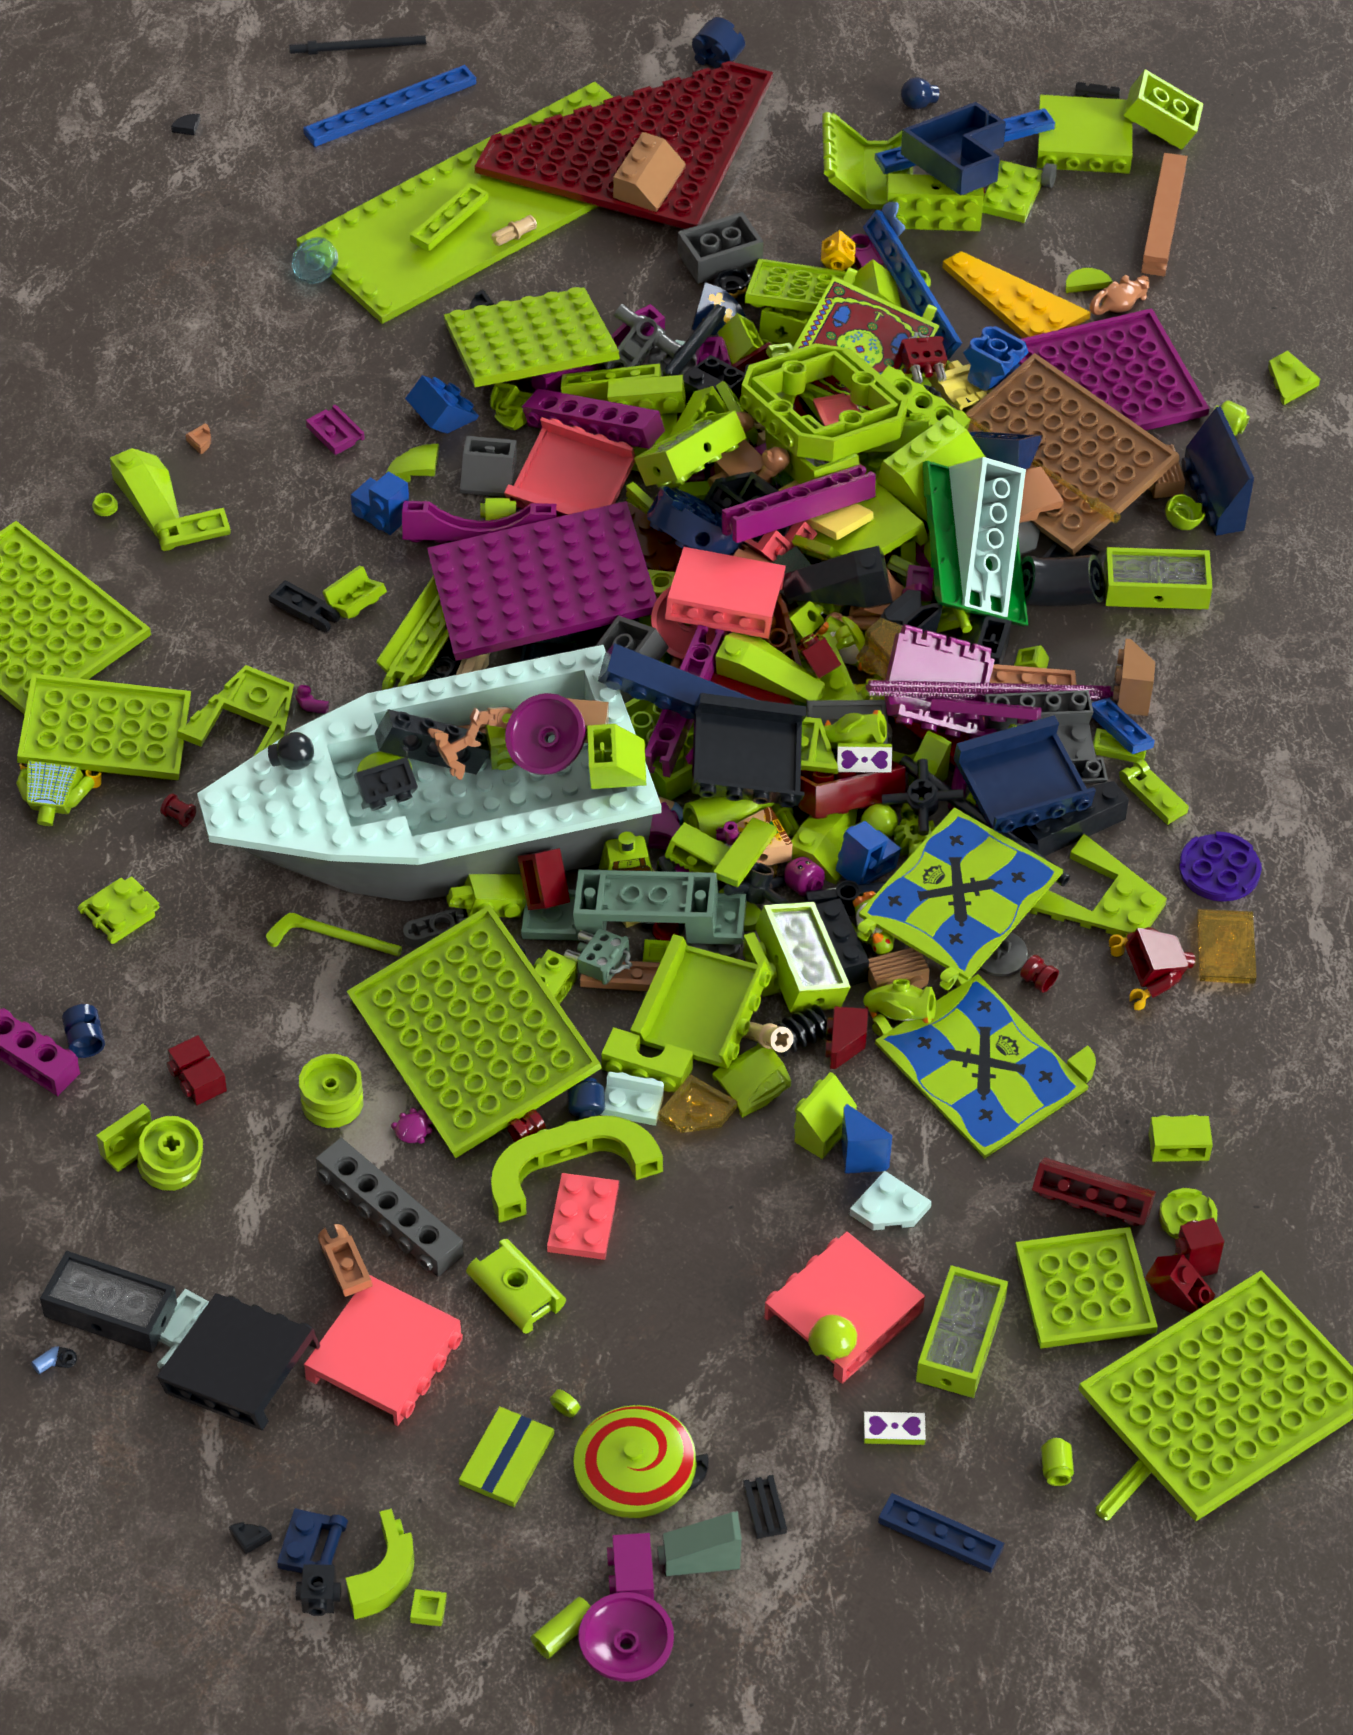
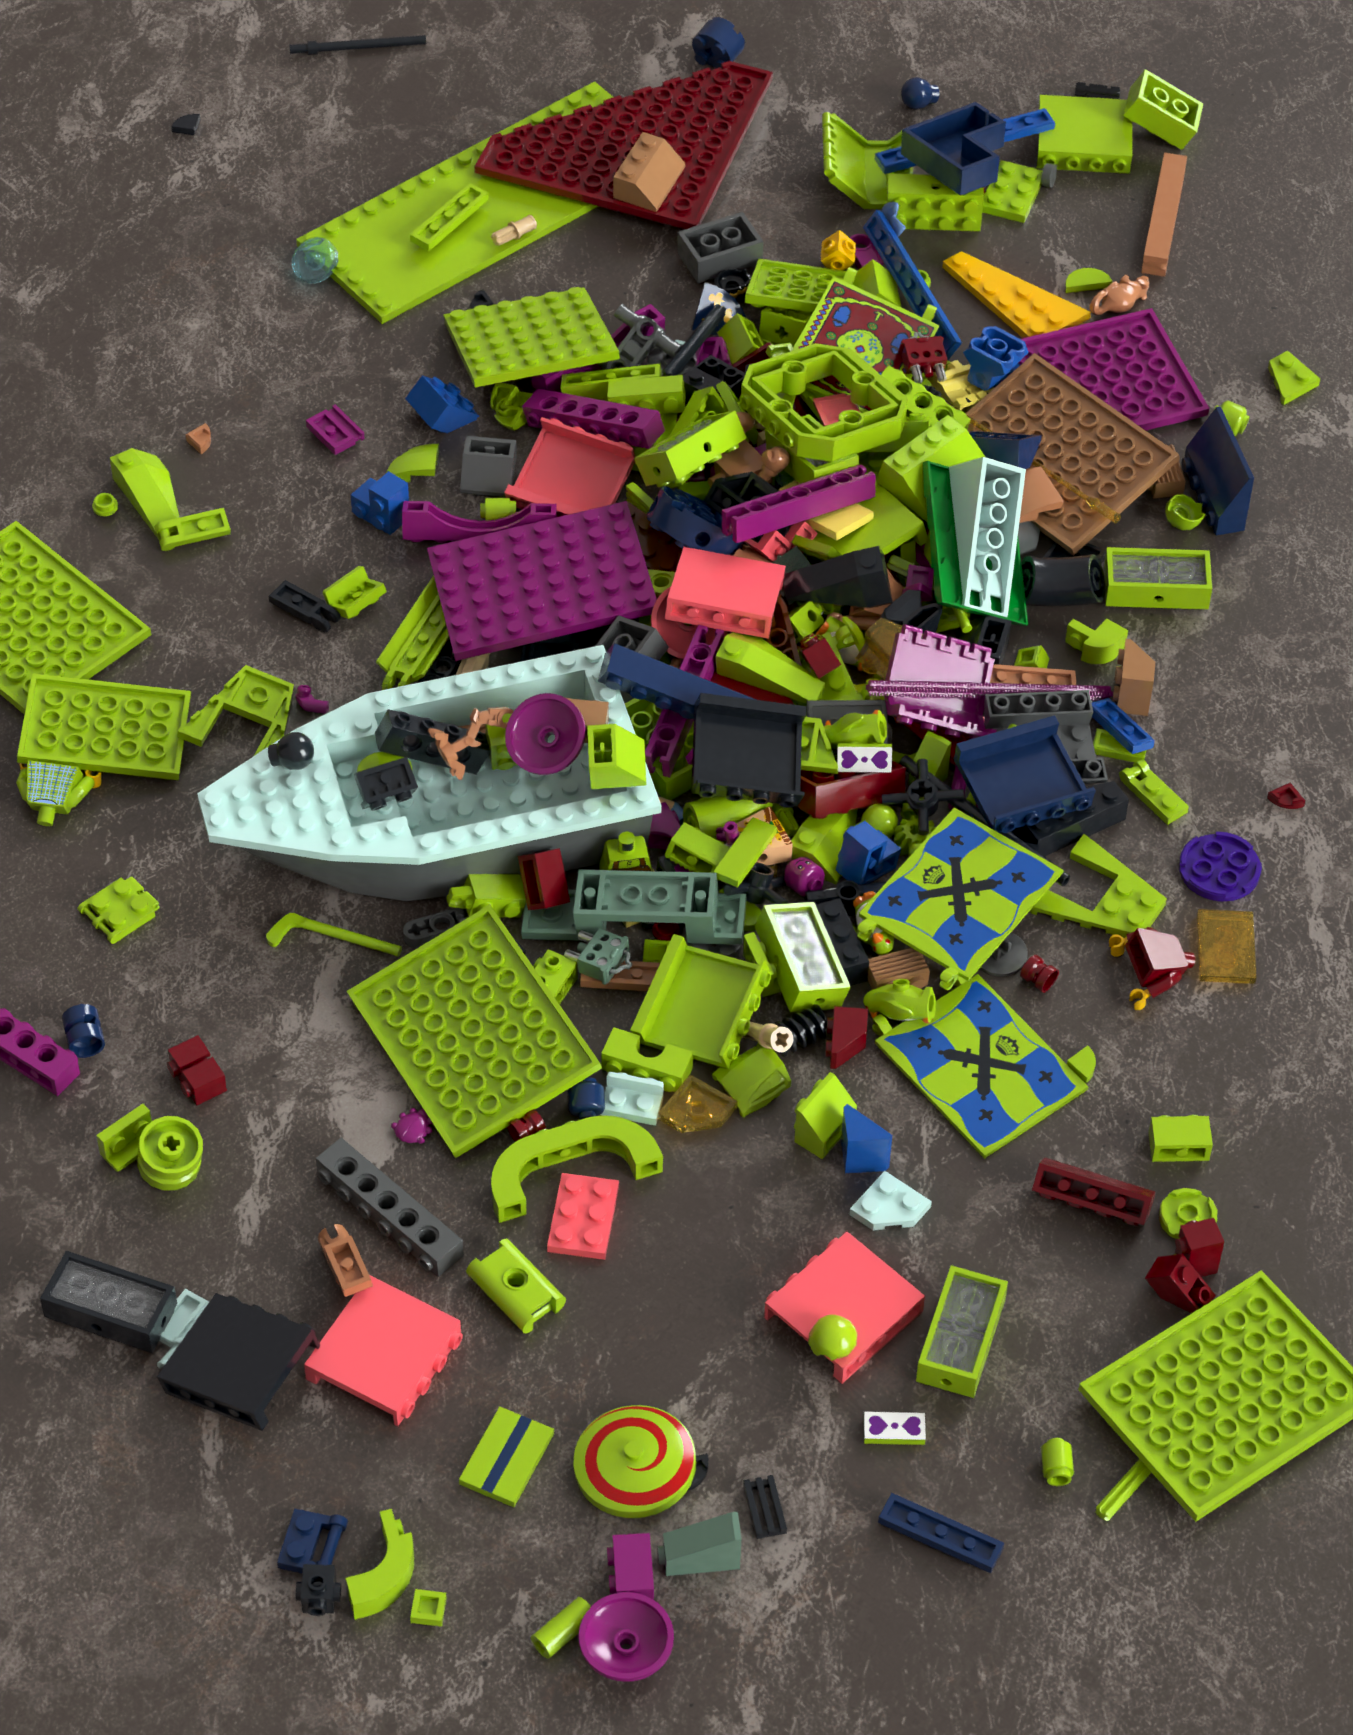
(55, 1357): arm -> none
(178, 810): dark red bush -> none
(249, 1536): black tile -> none
(331, 1090): lime wheel -> none
(389, 105): blue tile -> none
(564, 1403): lime tile -> none
(974, 709): magenta plate -> none
(1085, 1287): lime plate -> none
(1096, 645): none -> lime brick
(1286, 797): none -> dark red tile

